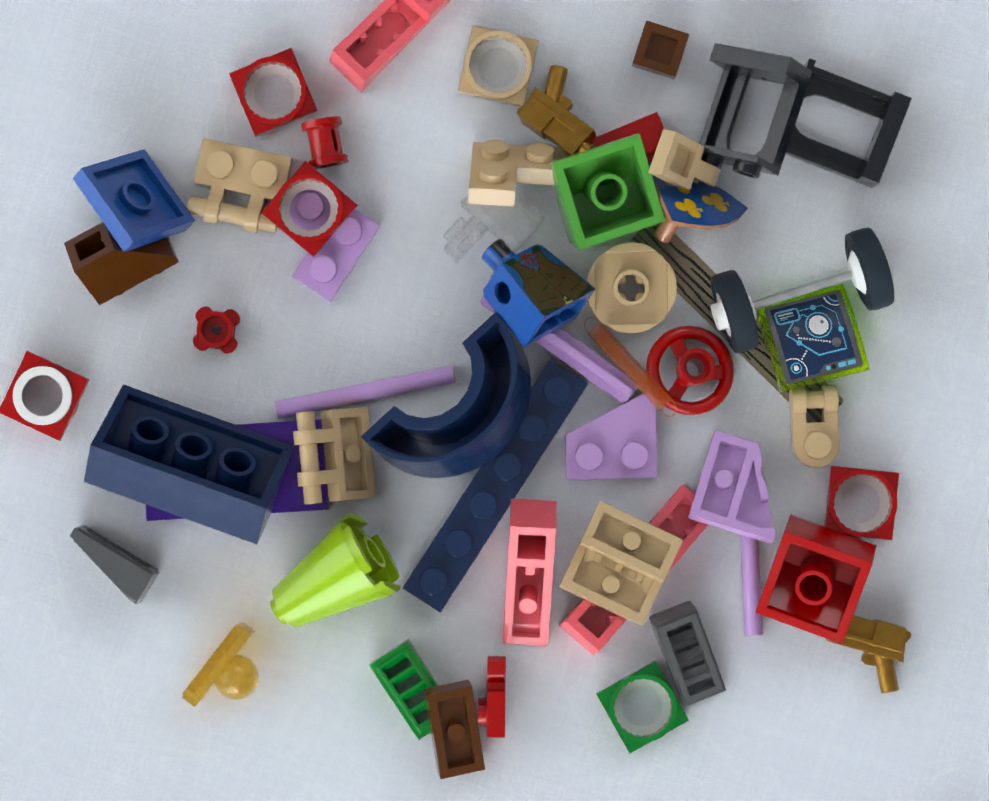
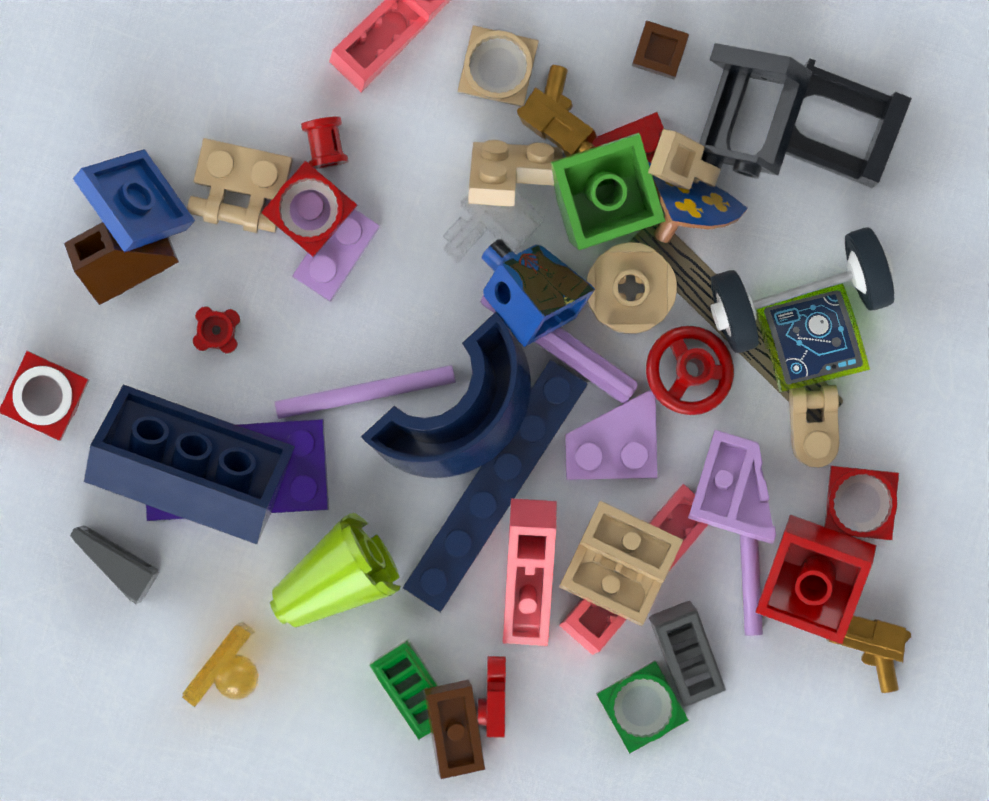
(247, 78): red piece -> none
(347, 455): tan plate -> none
(616, 354): orange piece -> none

